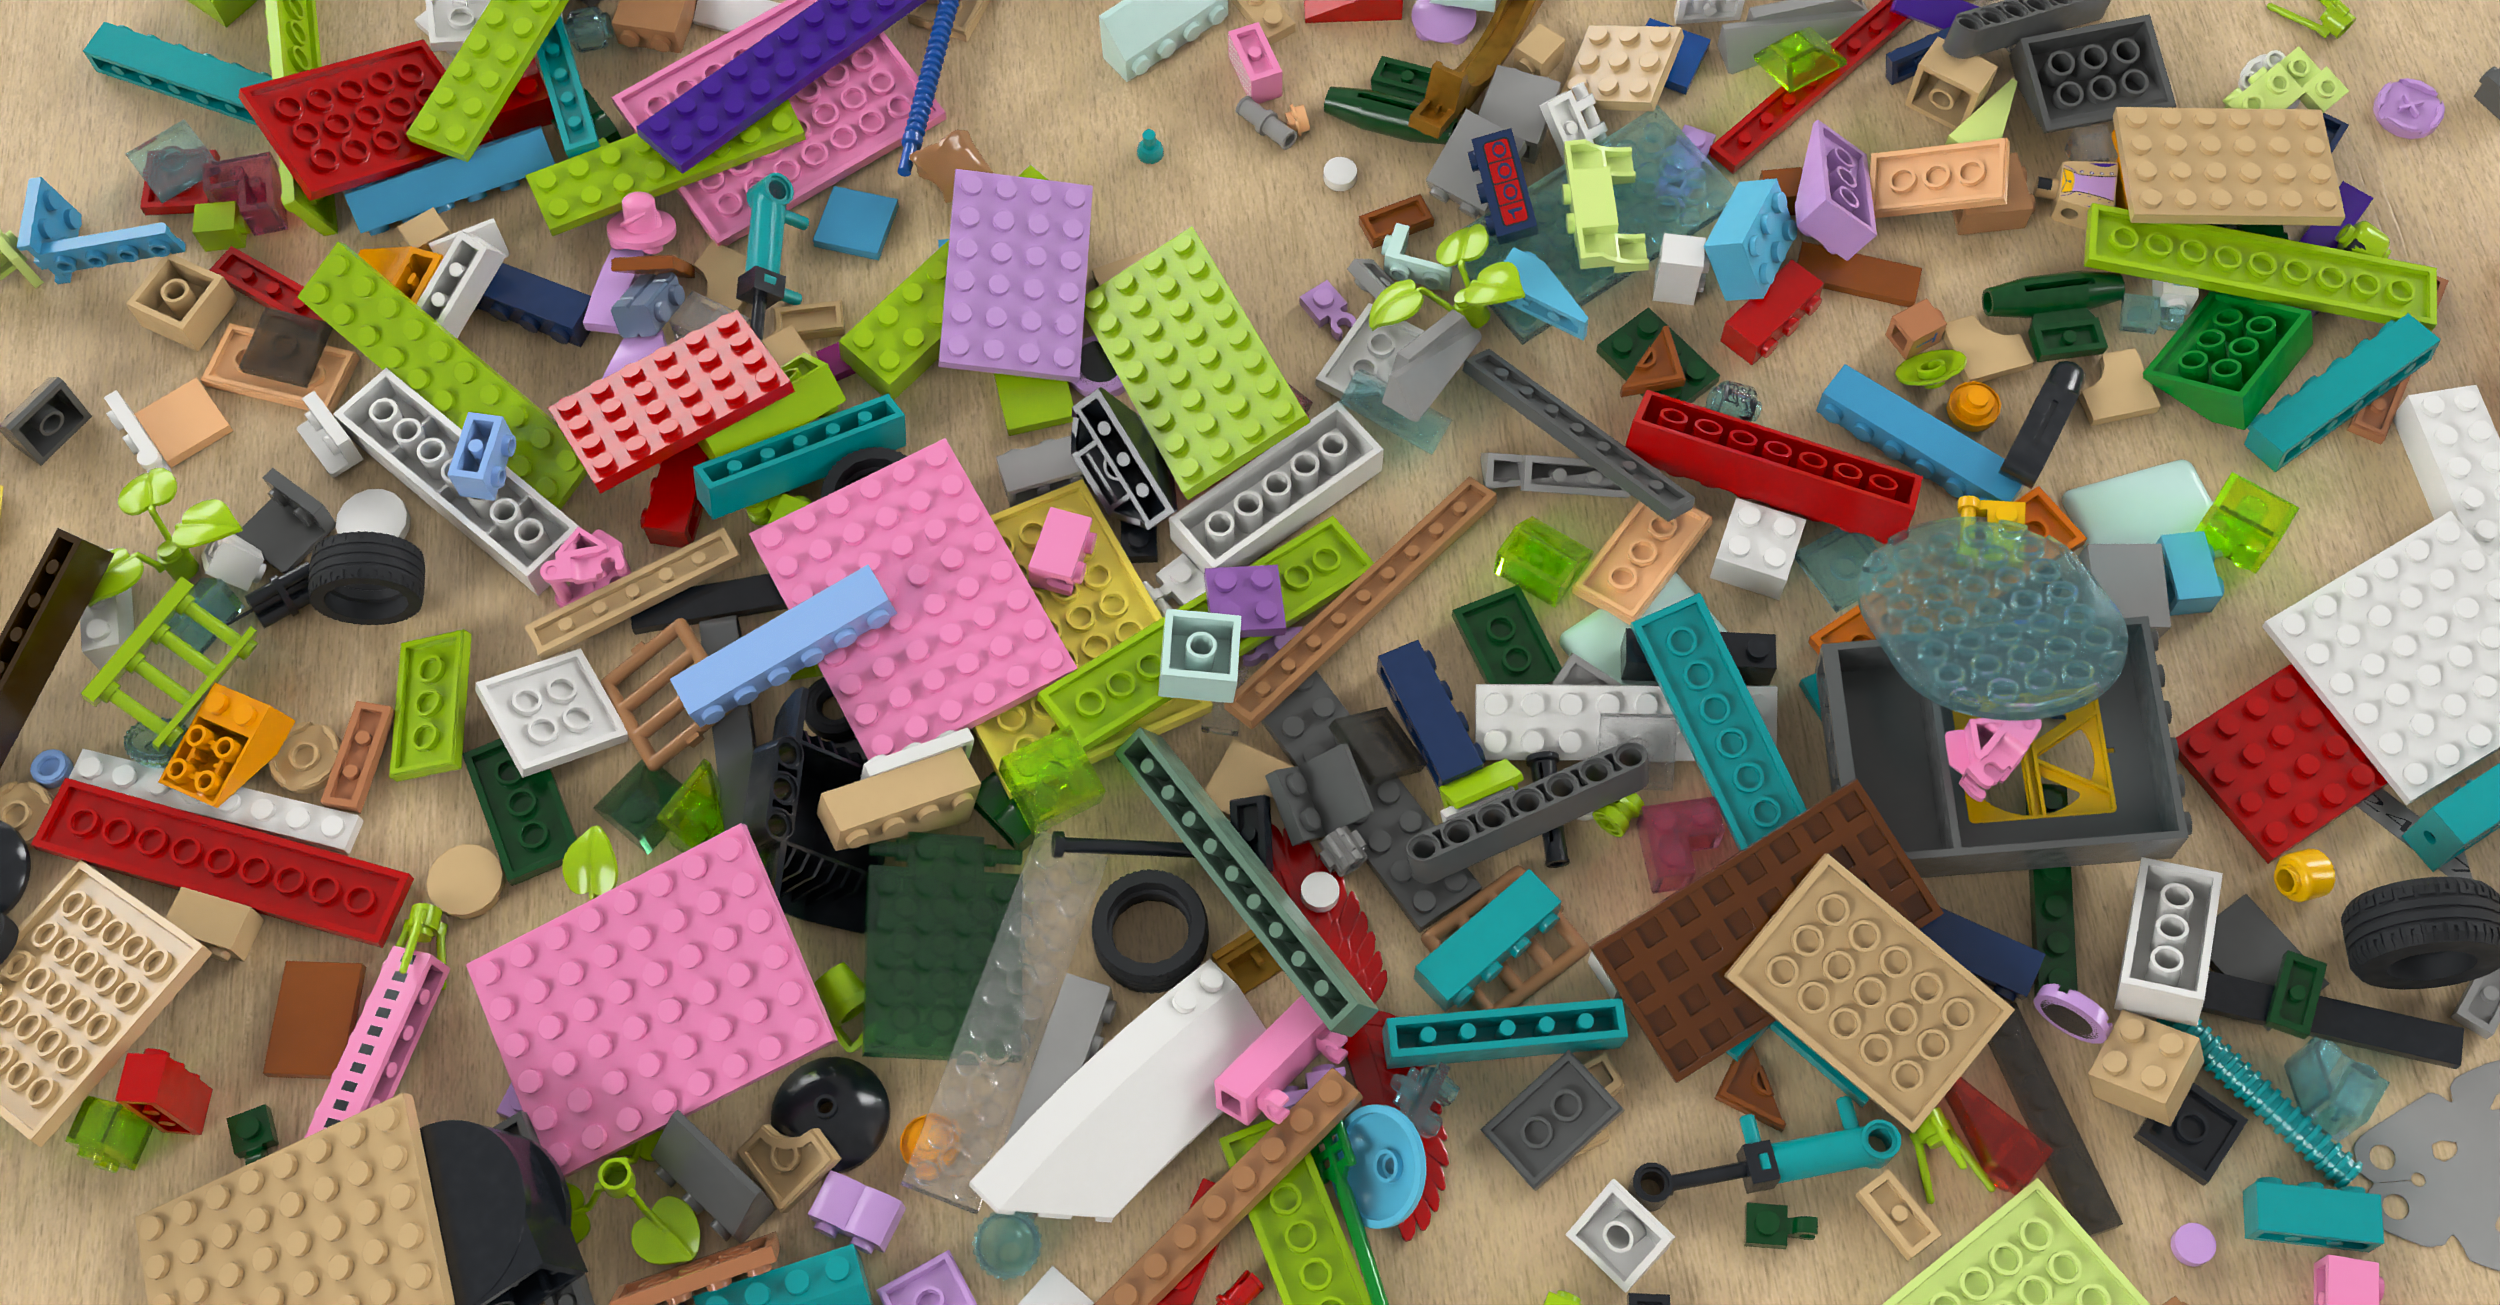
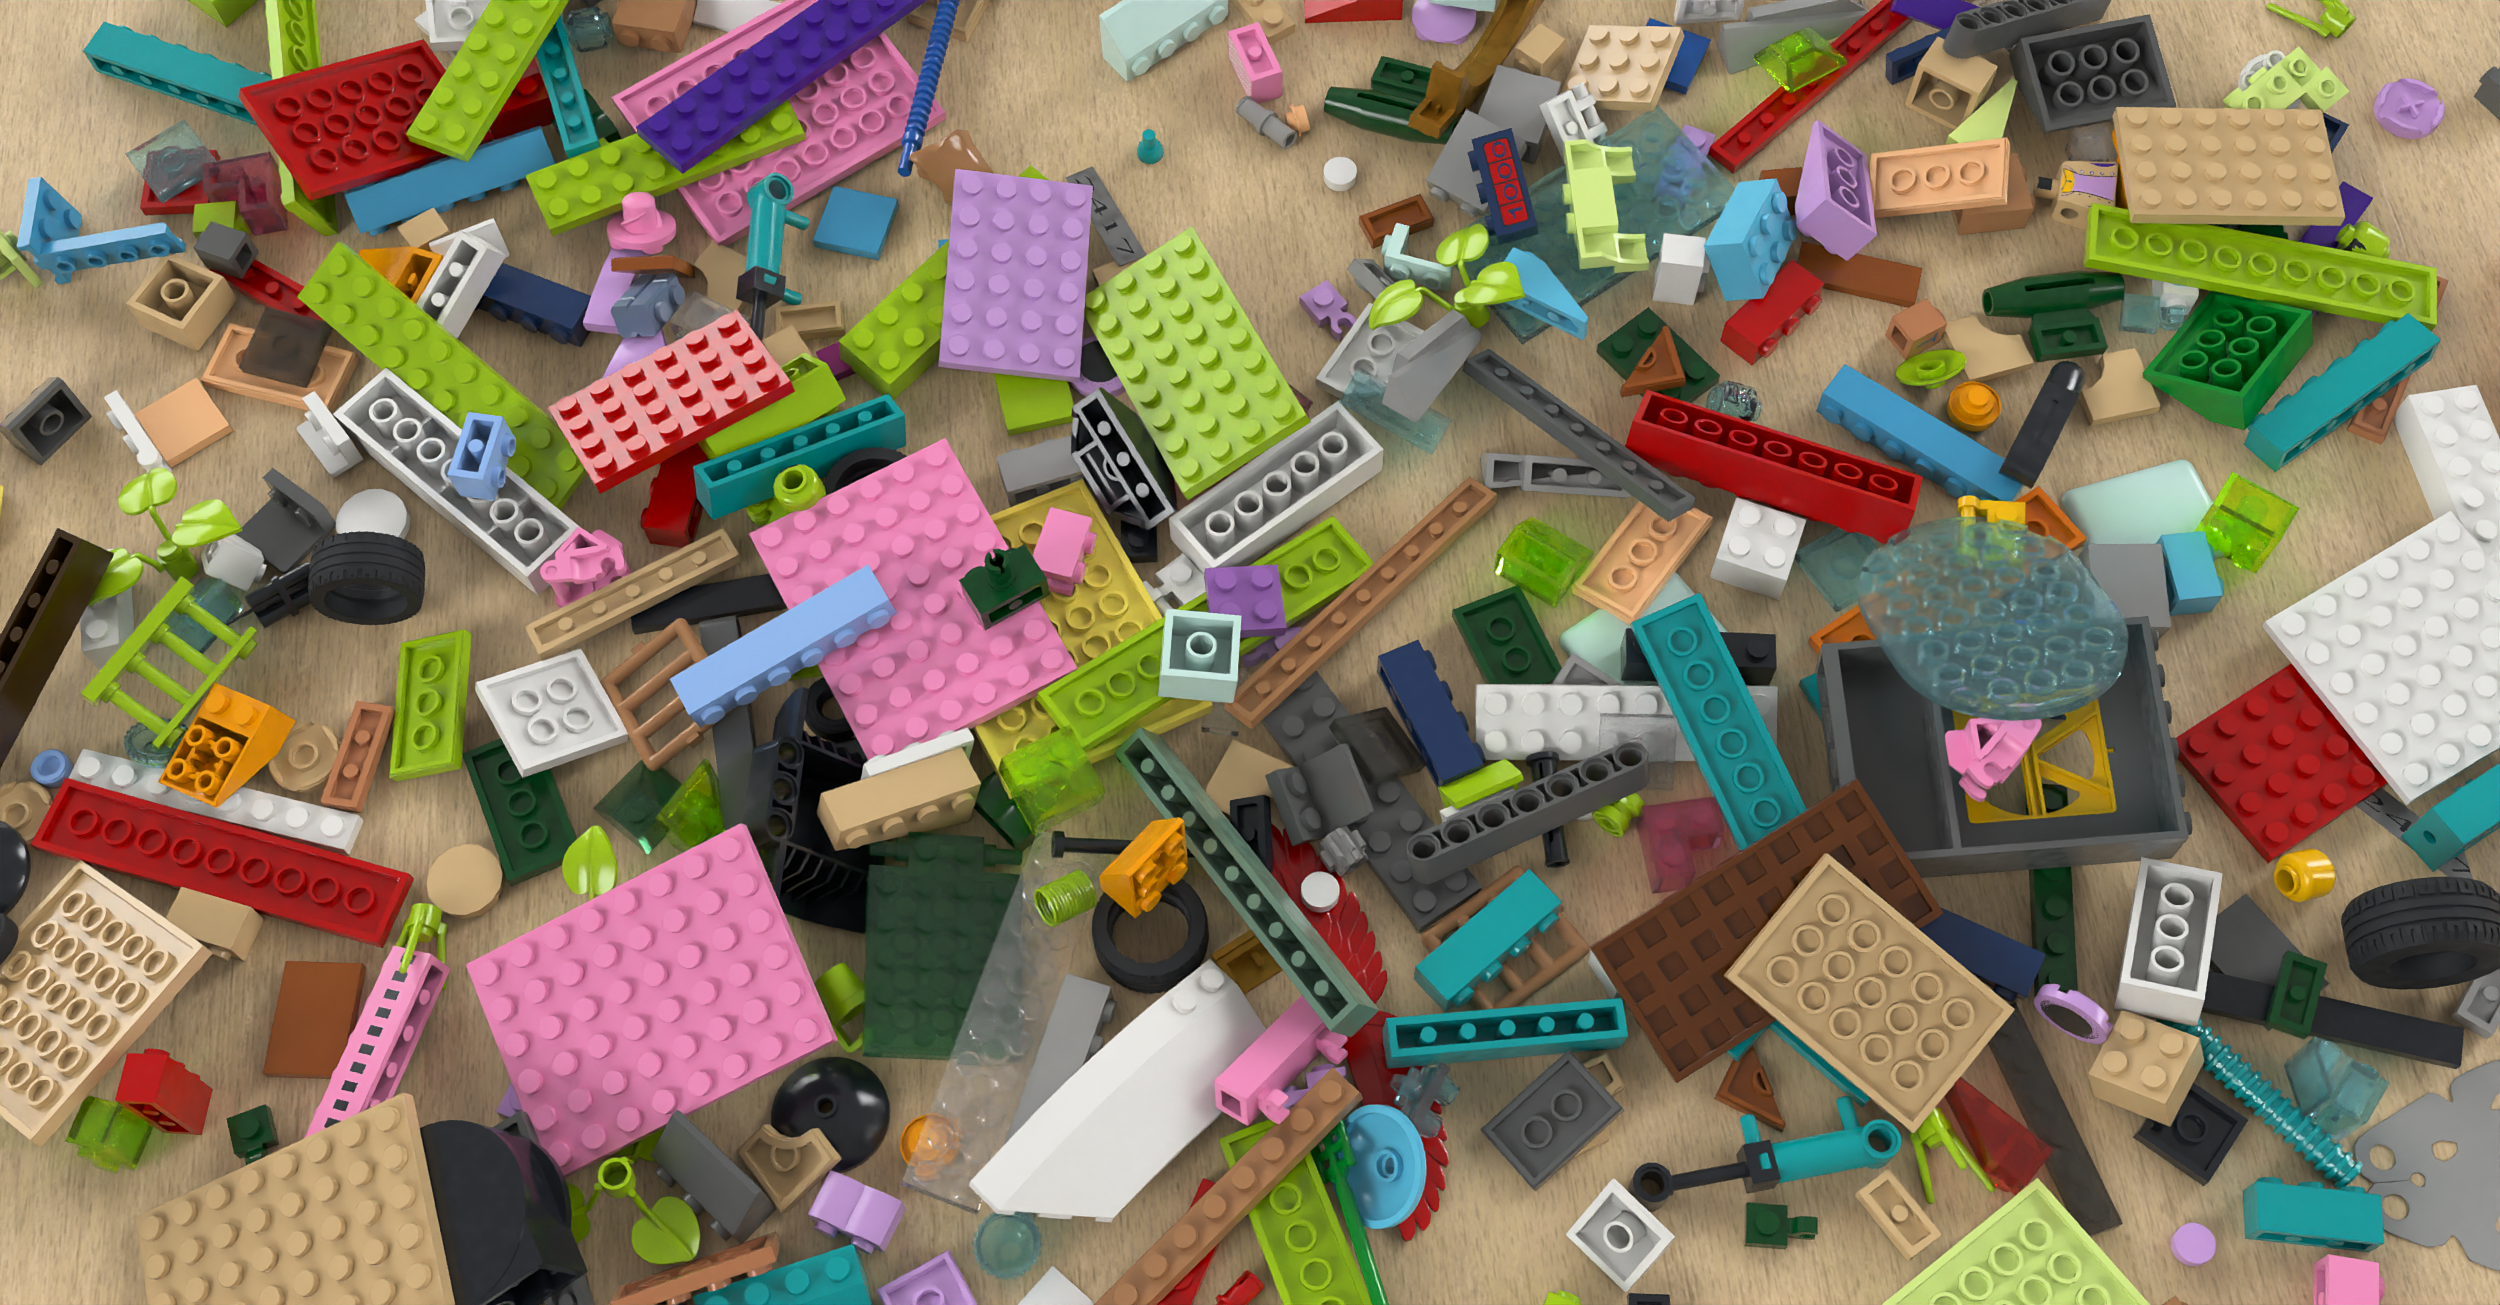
(226, 250): none -> dark grey brick
(798, 488): none -> lime head
(1004, 585): none -> dark green brick
(1065, 898): none -> lime piece
(1109, 220): none -> flat silver sticker
(1147, 866): none -> light orange slope

